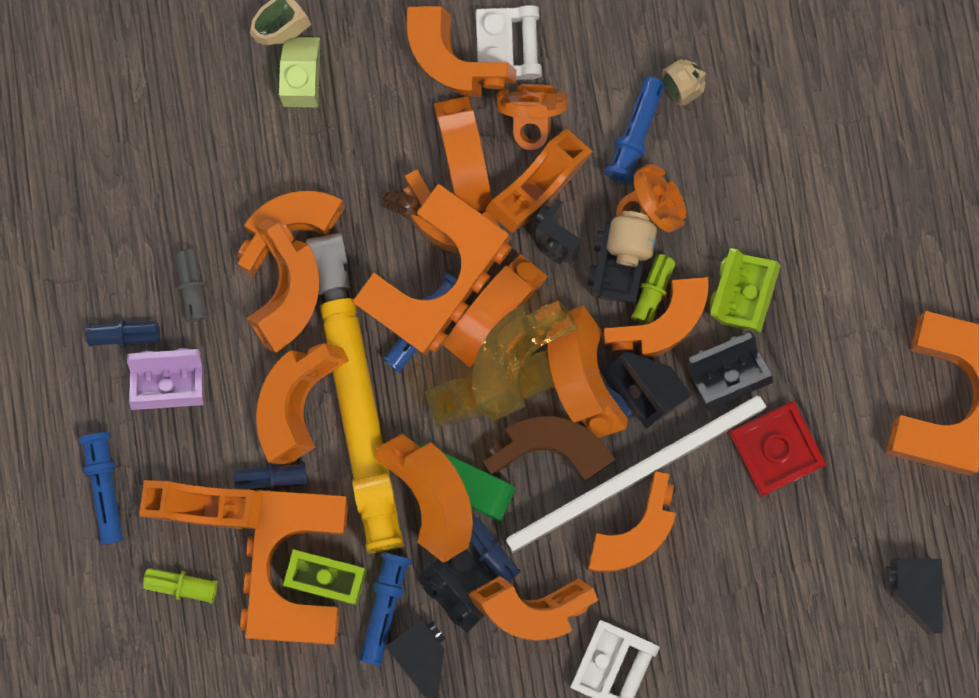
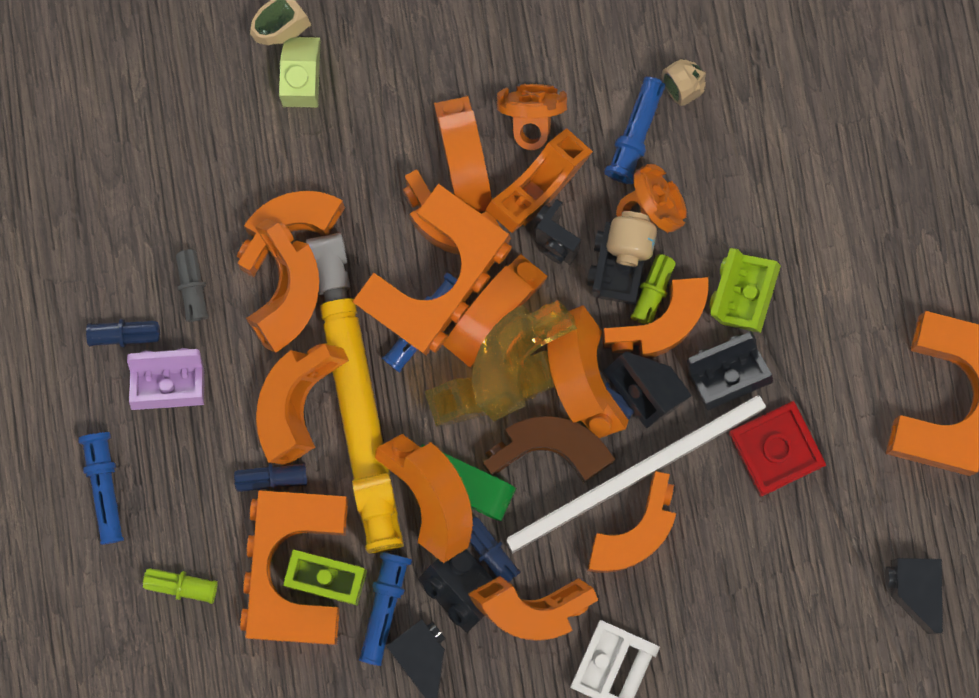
(200, 505): orange arch -> none
(400, 203): reddish brown axle -> none
(430, 42): orange arch -> none
(495, 38): white plate -> none

